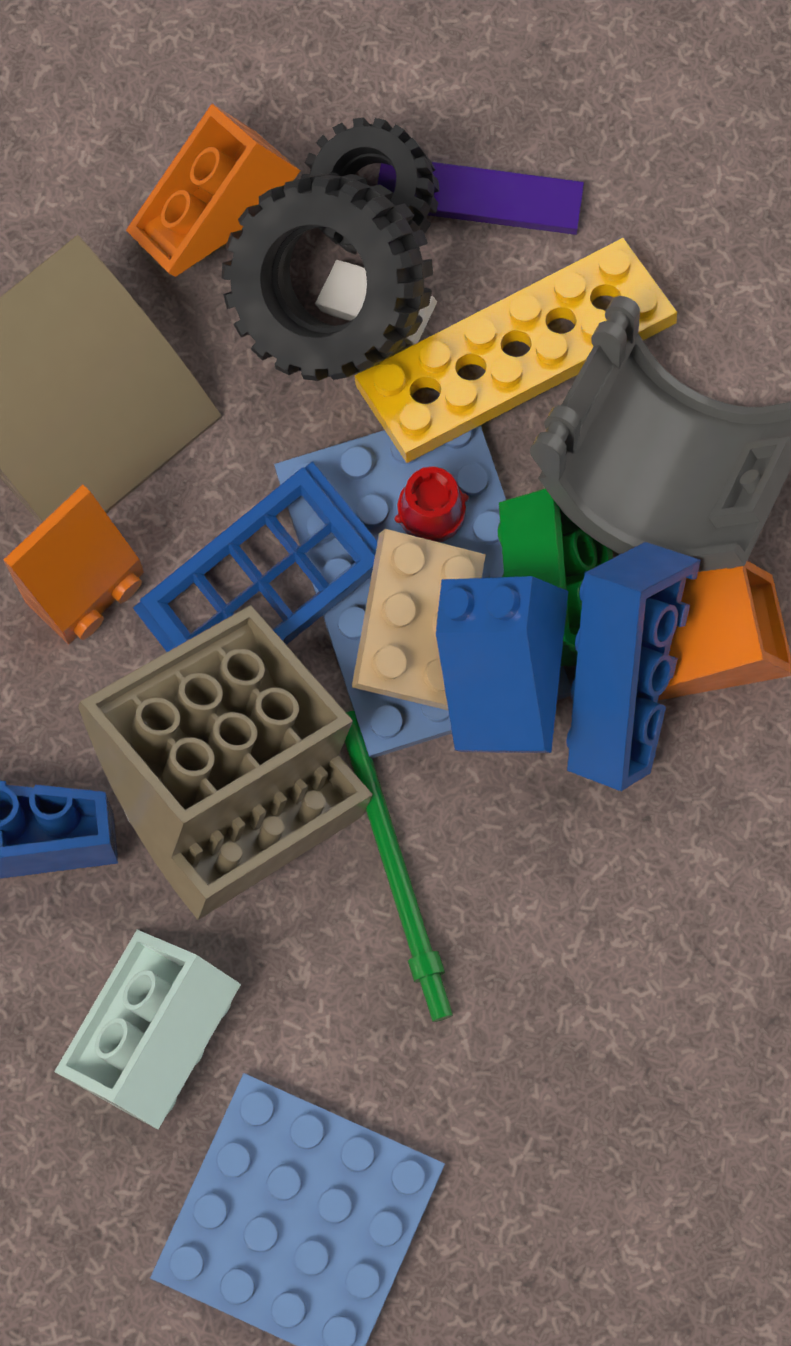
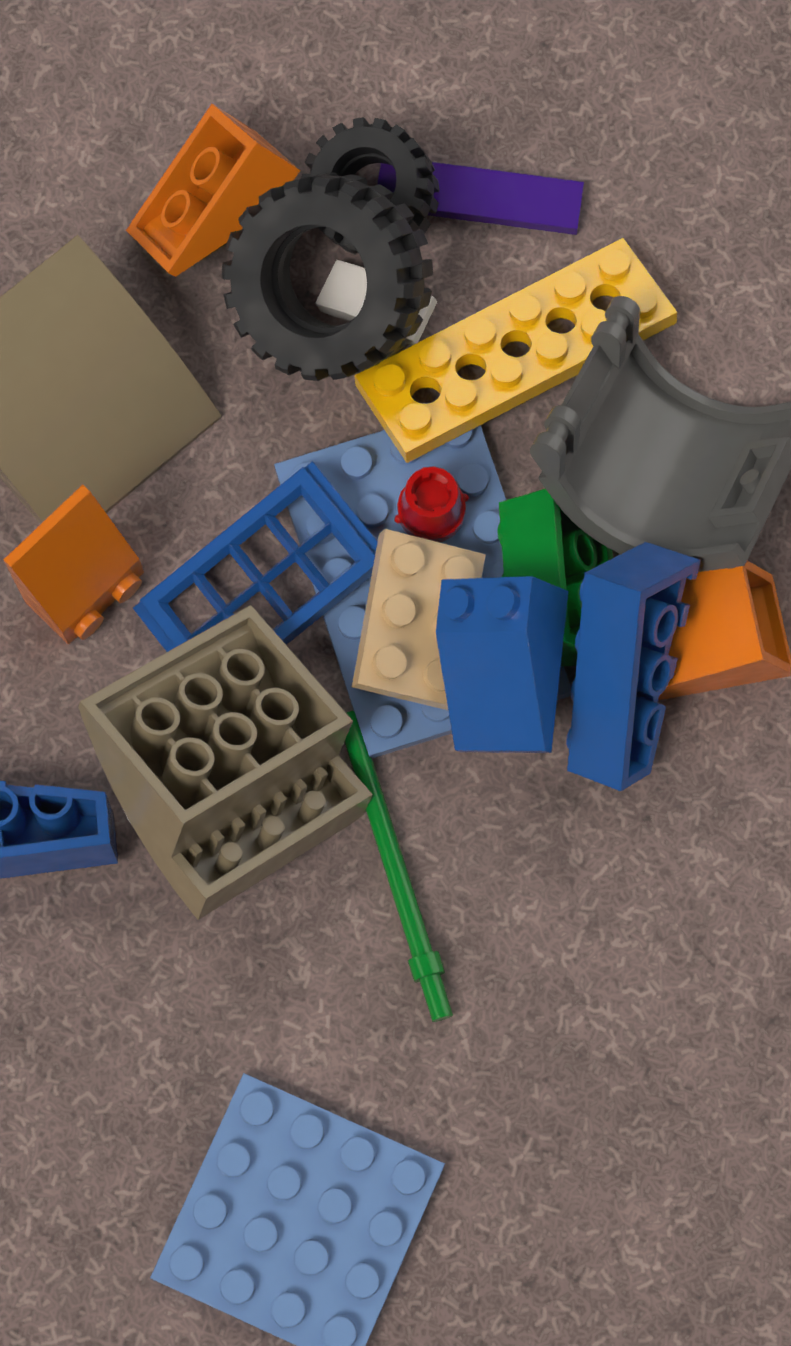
(148, 1028): light aqua slope -> none

